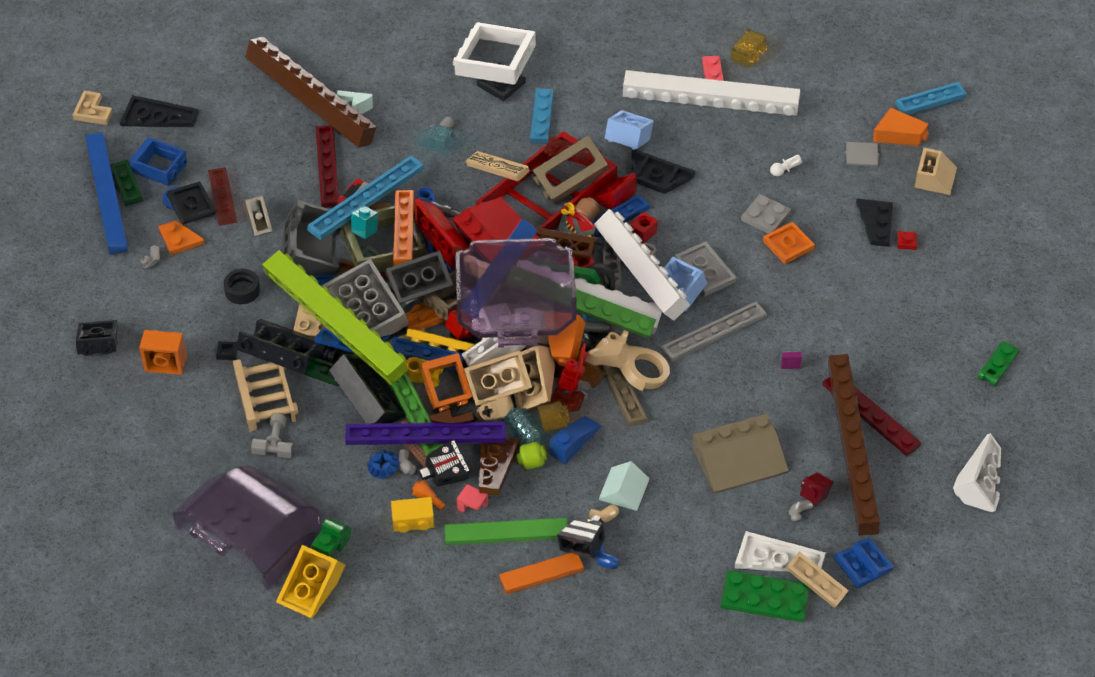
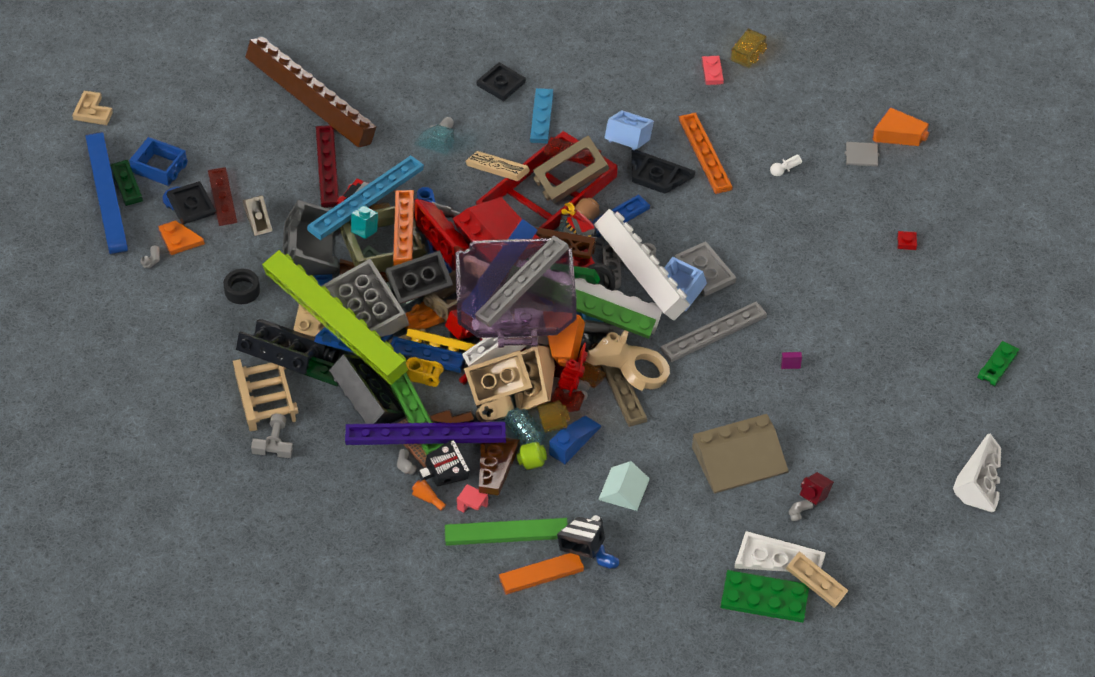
(97, 337): black plate -> none
(156, 113): black wing -> none
(163, 352): orange brick -> none
(226, 350): black tile -> none
(252, 517): clear purple windscreen -> none
(310, 581): yellow slope -> none
(332, 537): green brick -> none
(359, 101): light aqua slope -> none
(388, 468): blue gear -> none
(412, 514): yellow brick -> none
(441, 363): orange window -> none
(491, 71): white window -> none
(521, 281): none -> light grey plate
(606, 514): tan arm -> none
(616, 191): red slope -> none
(644, 226): red brick -> none
(705, 153): none -> orange tile
(711, 93): white brick -> none
(765, 214): light grey plate -> none
(788, 243): orange plate -> none
(853, 445): reddish brown brick -> none
(863, 562): blue slope -> none
(877, 220): black wing -> none
(883, 423): dark red plate -> none
(931, 98): dark azure plate -> none
(935, 172): tan slope -> none

